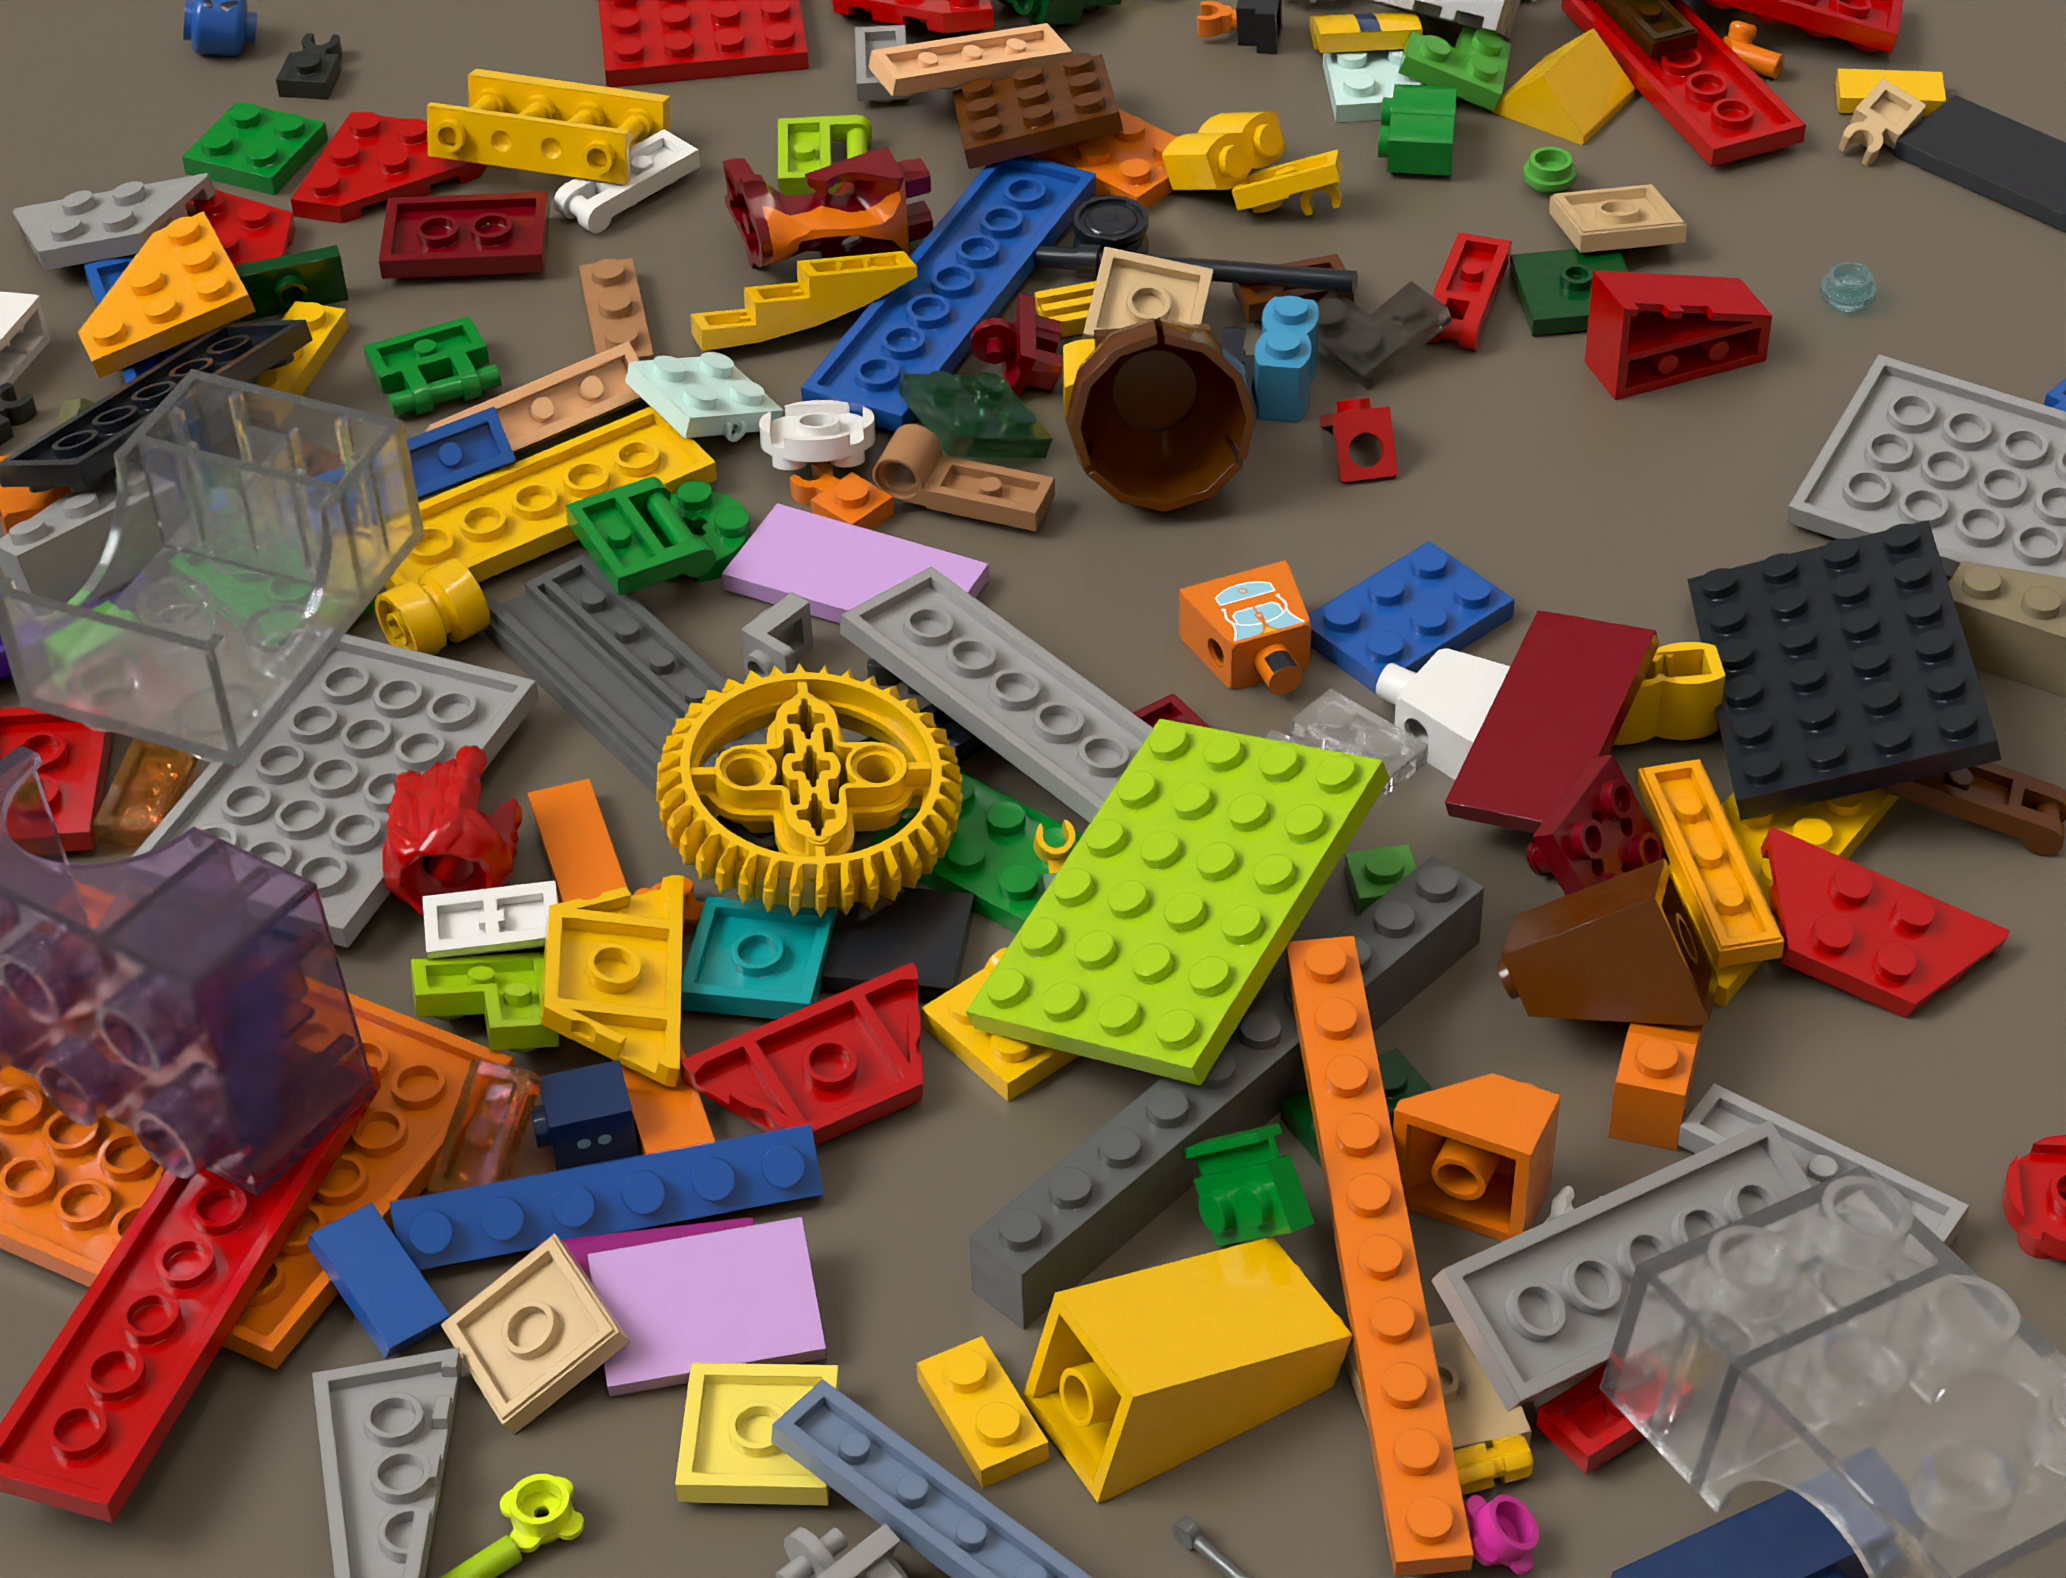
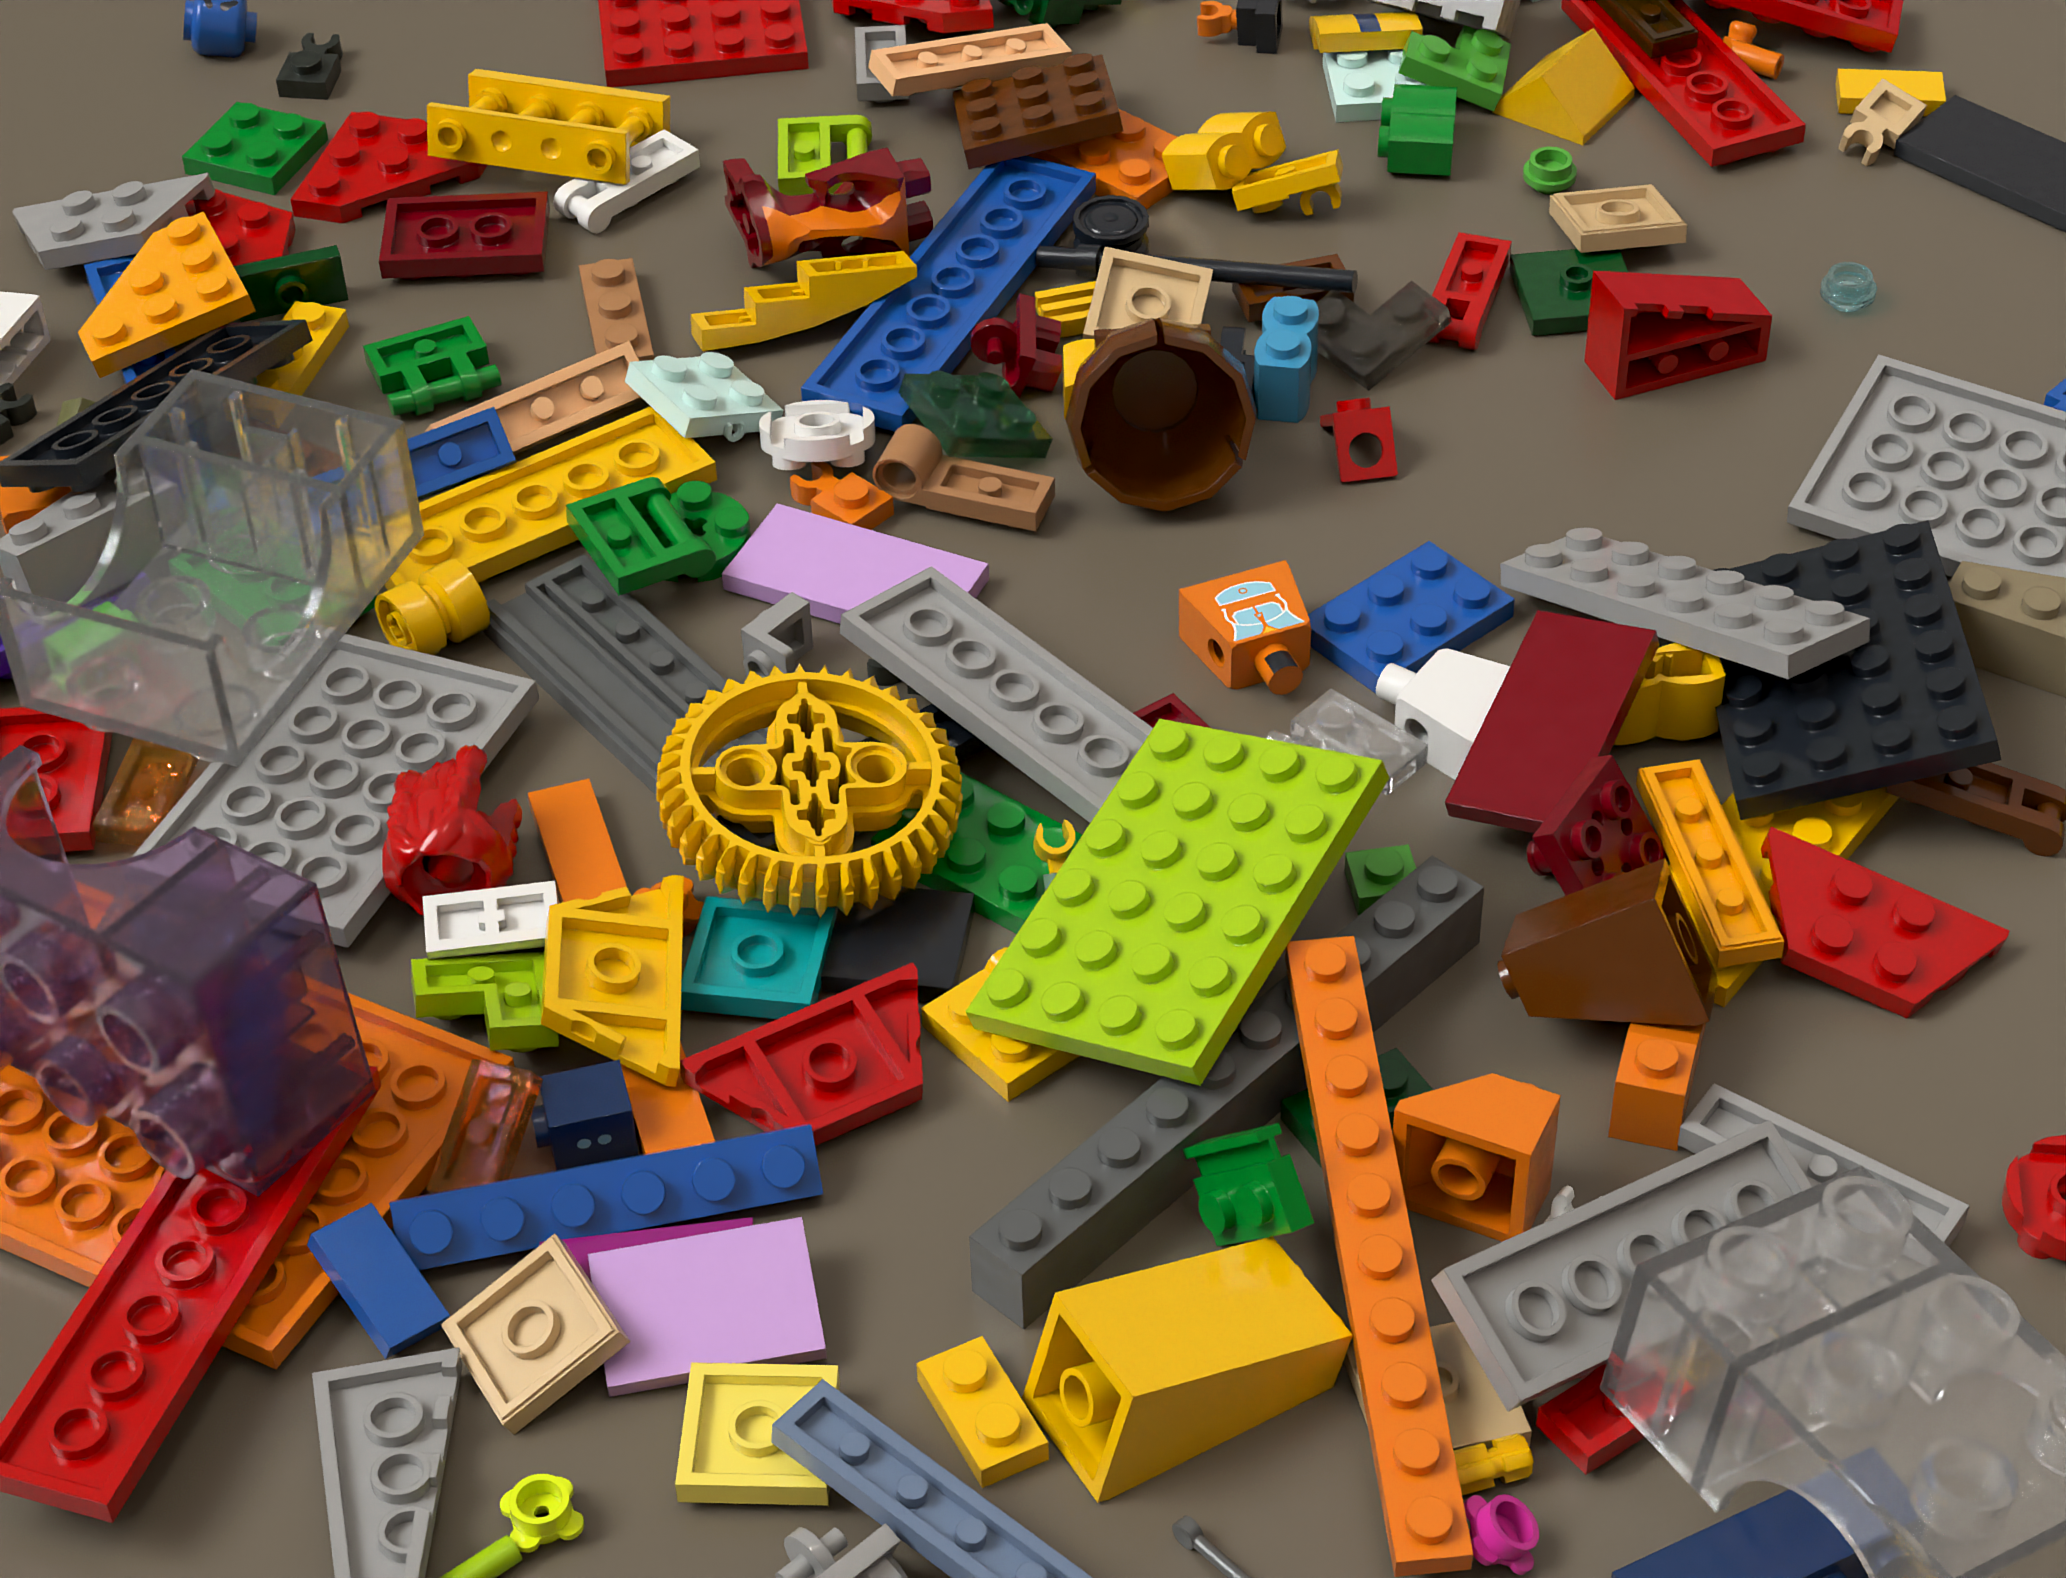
(1686, 602): none -> light grey plate

